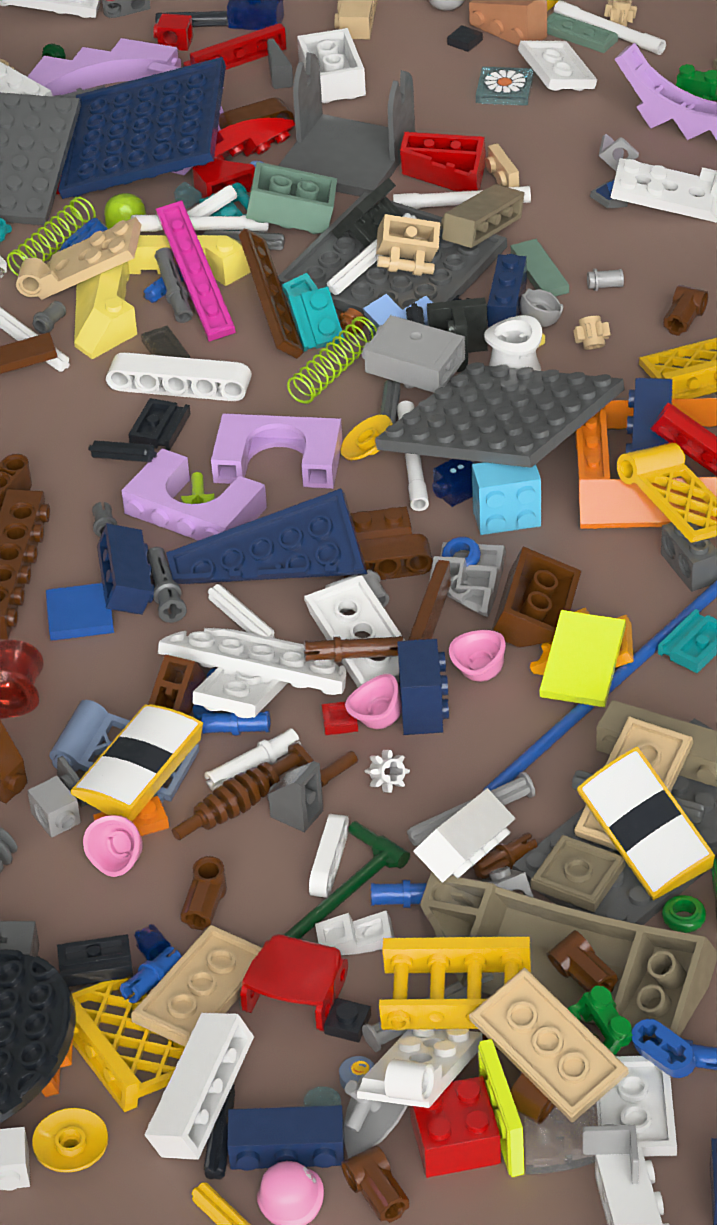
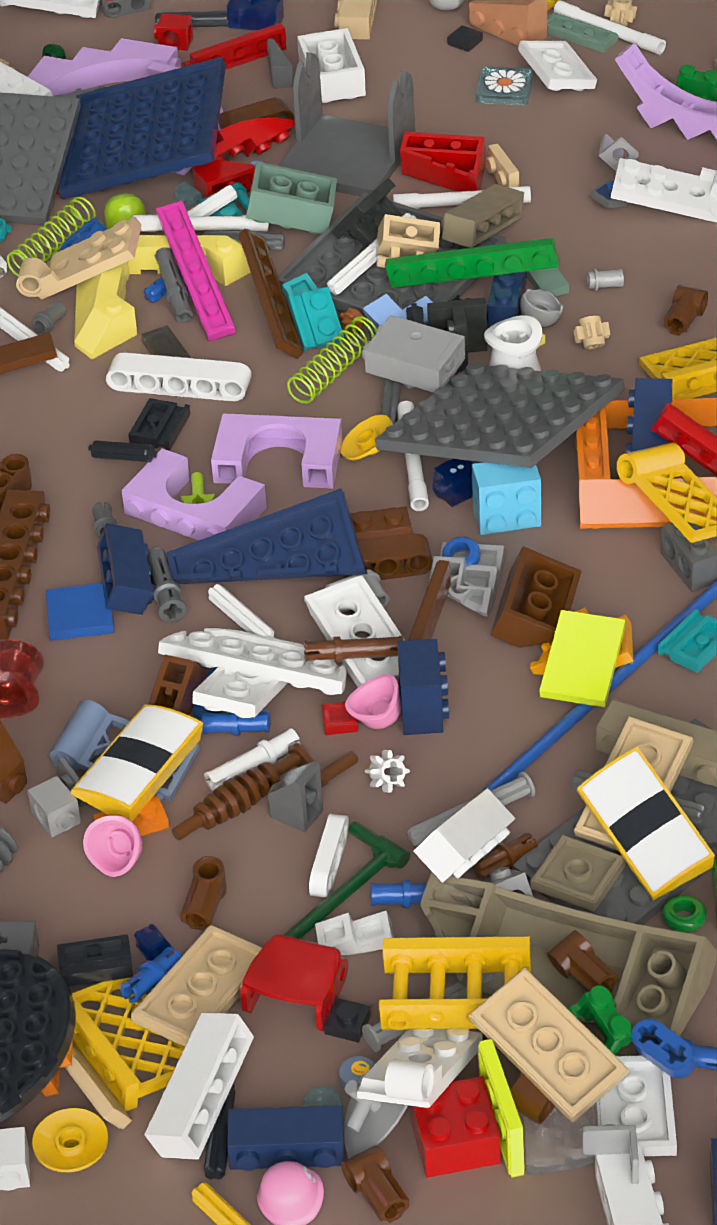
(97, 1091): none -> tan tile
(472, 262): none -> green plate
(478, 654): bright pink helmet -> none

